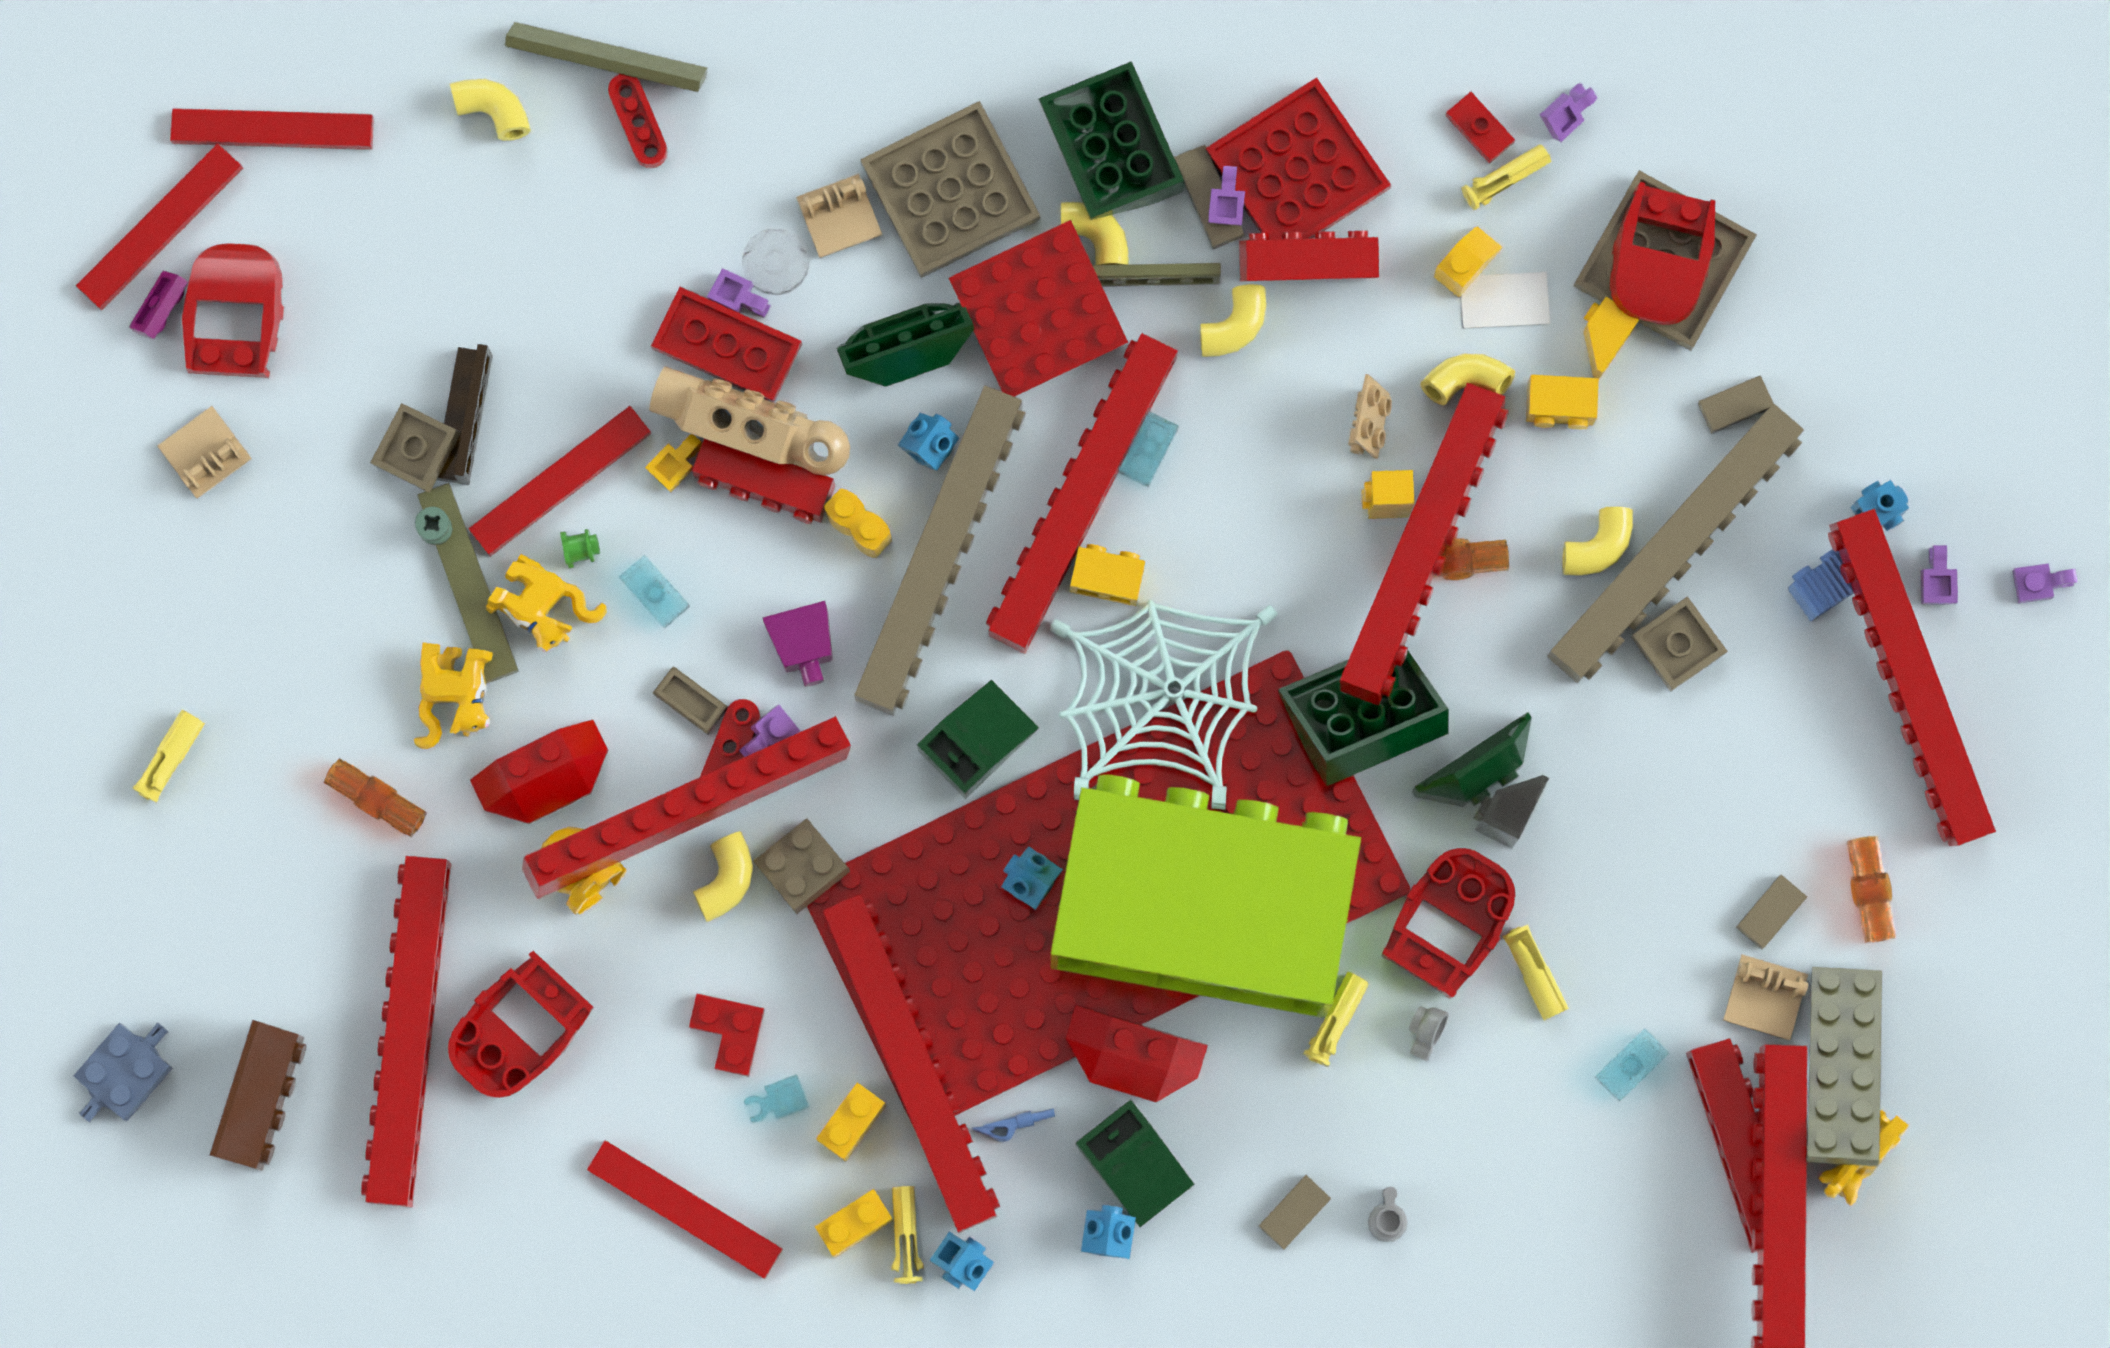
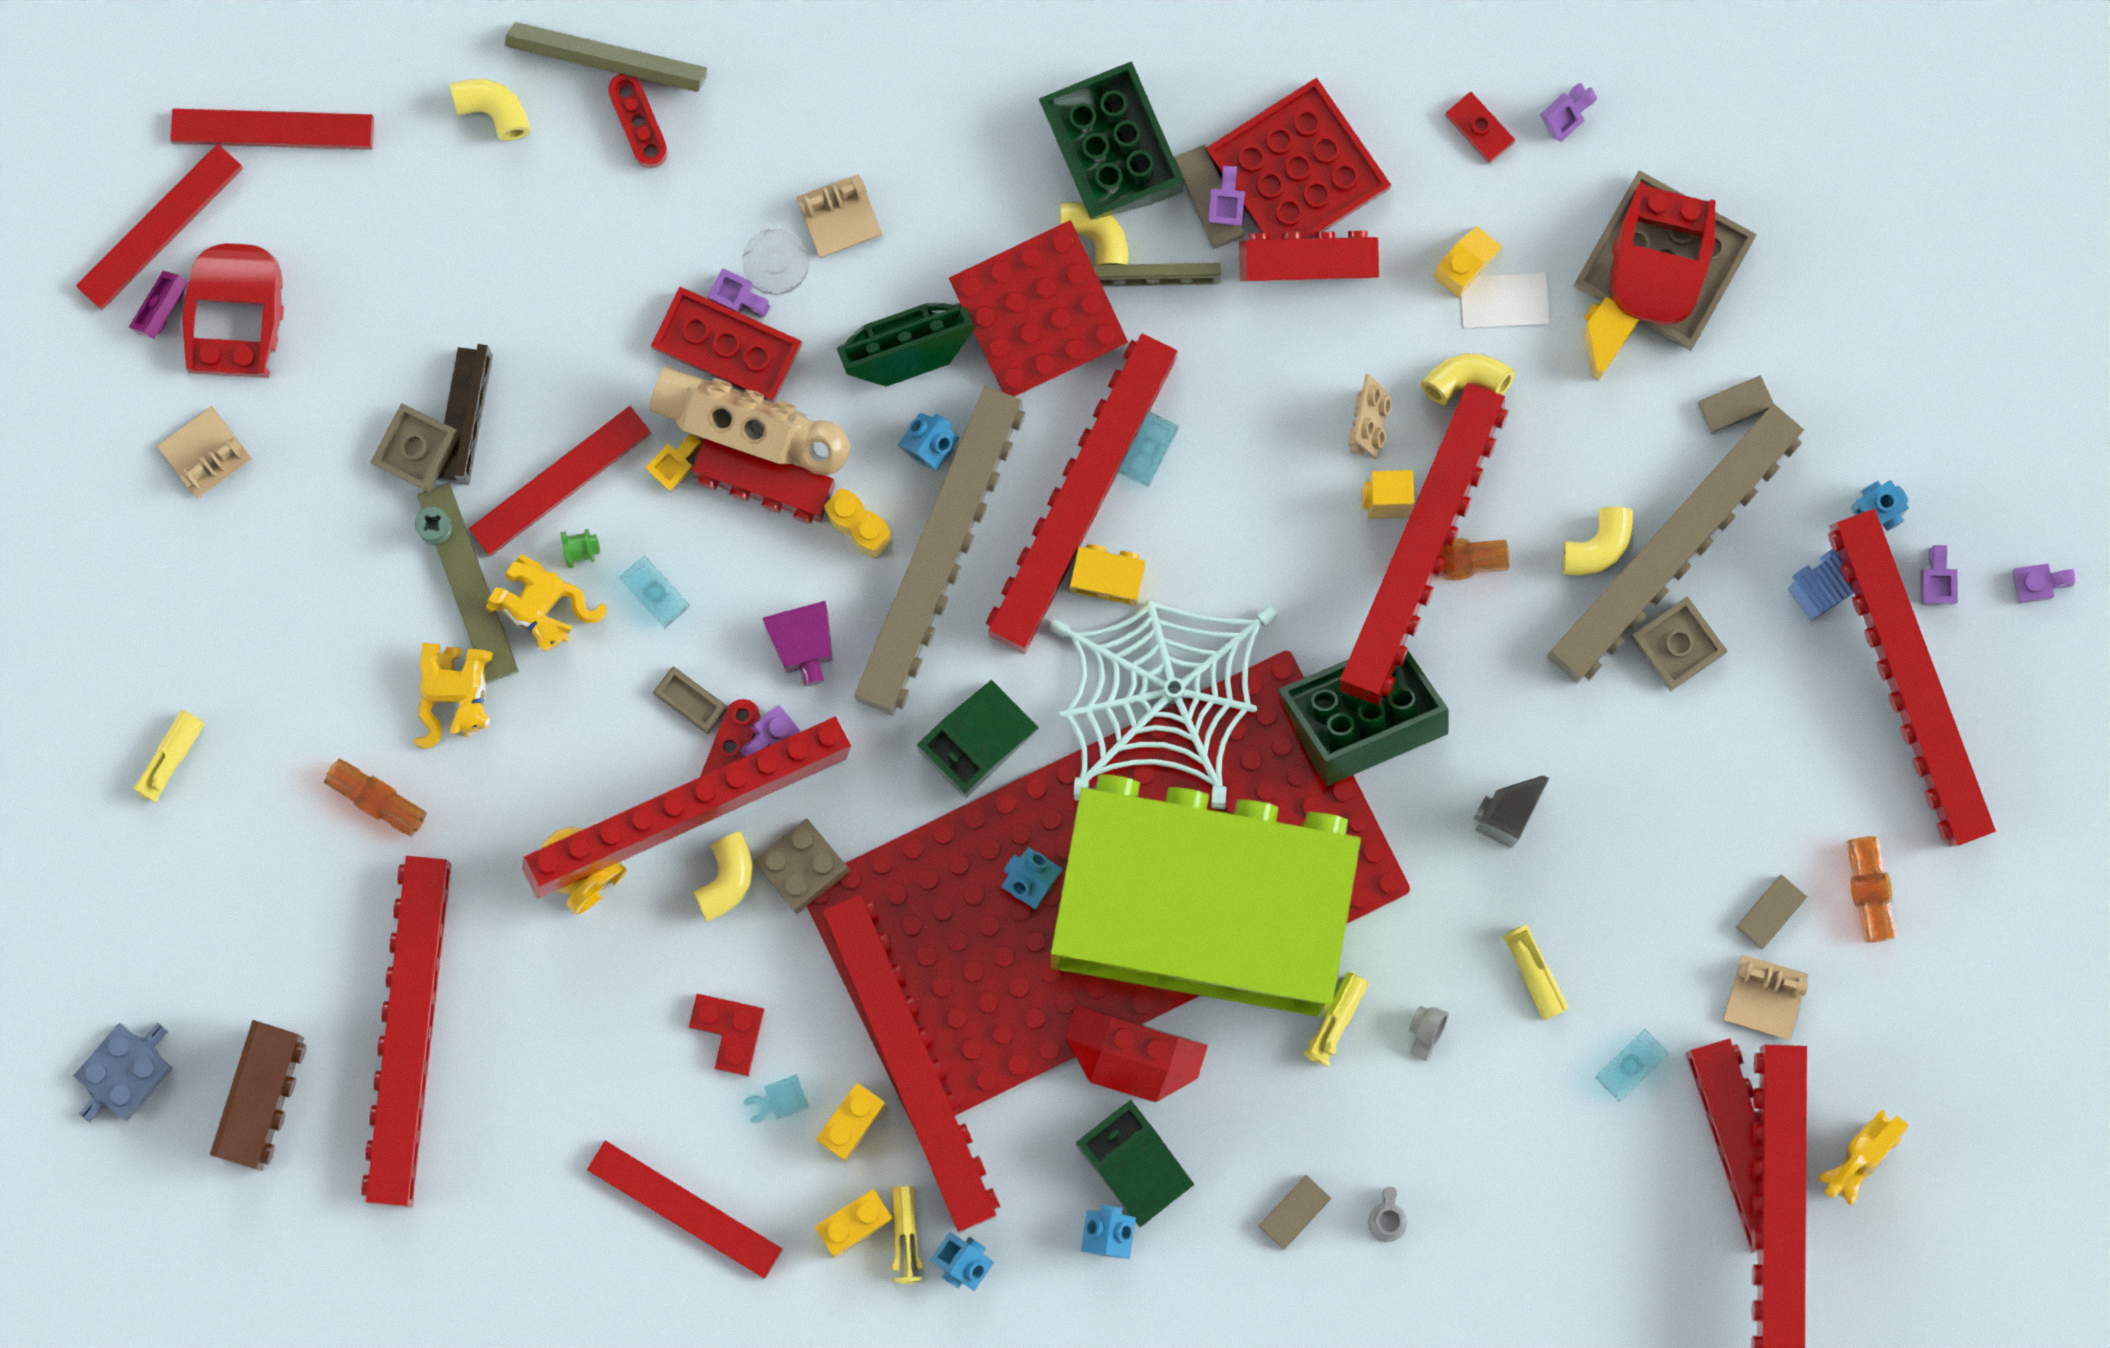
(491, 1053): red slope -> none
(543, 774): red wedge -> none
(950, 189): dark tan plate -> none
(1011, 1124): medium blue hand -> none
(1240, 327): light yellow cylinder -> none
(1470, 892): red slope -> none
(1480, 768): dark green wedge -> none
(1505, 176): light yellow piece -> none
(1562, 401): yellow brick -> none
(1844, 1066): plate -> none

